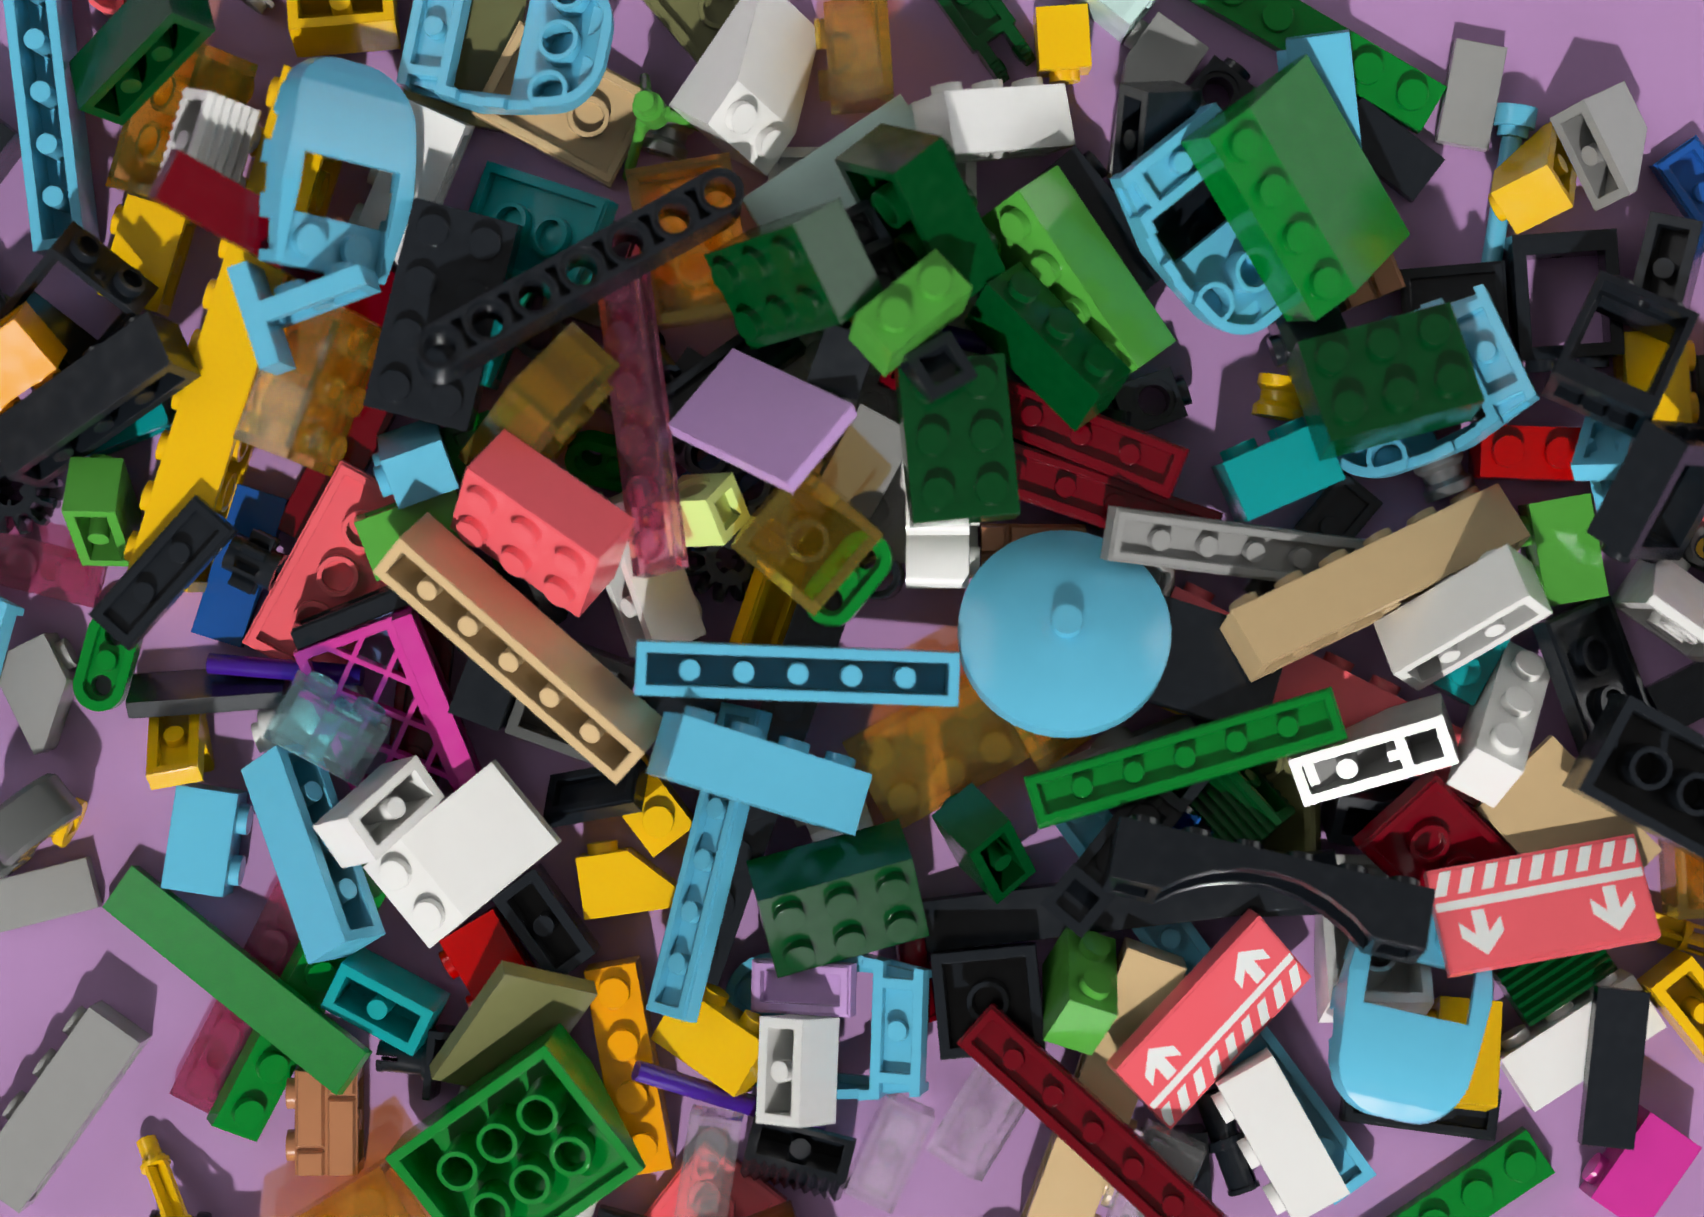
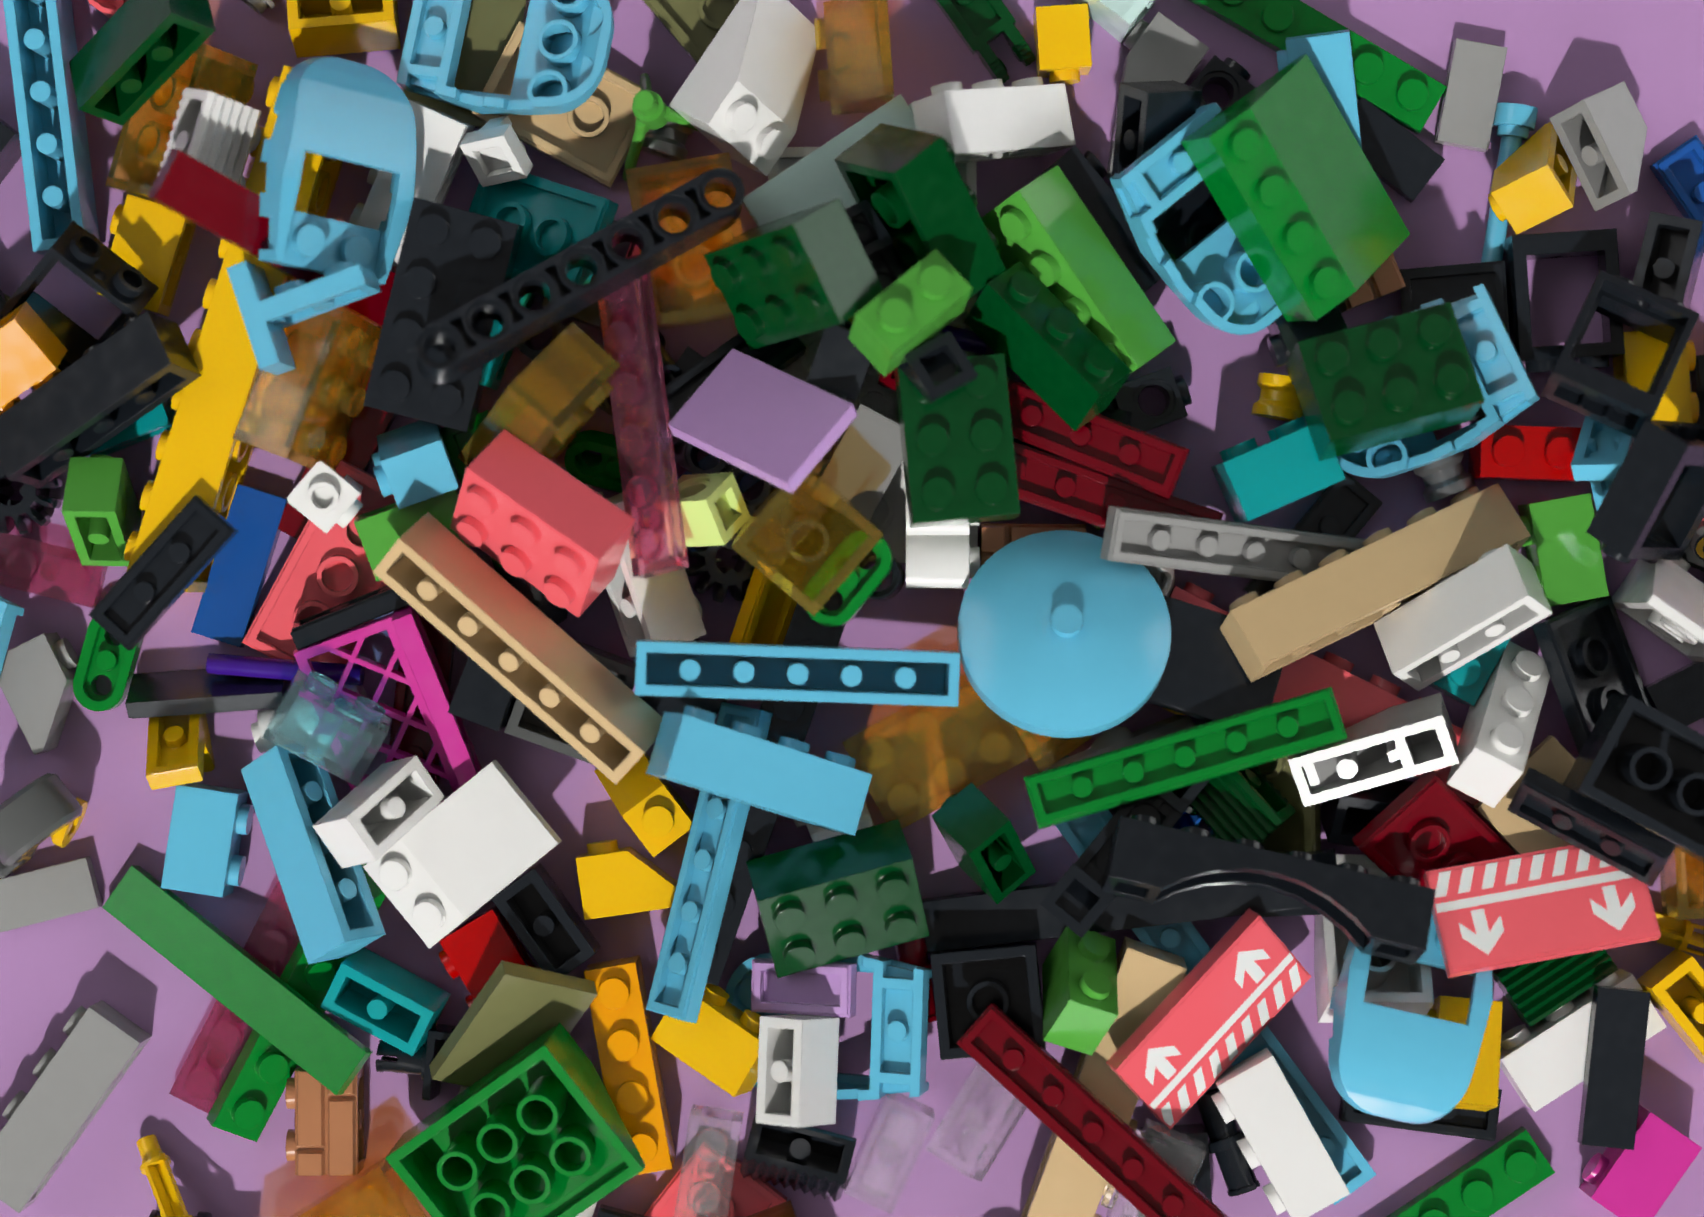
(253, 561): black gear -> none
(326, 497): none -> white bracket
(496, 153): none -> white tile
(592, 796): black tile -> none
(694, 1088): dark purple bar -> none
(1591, 827): none -> black tile

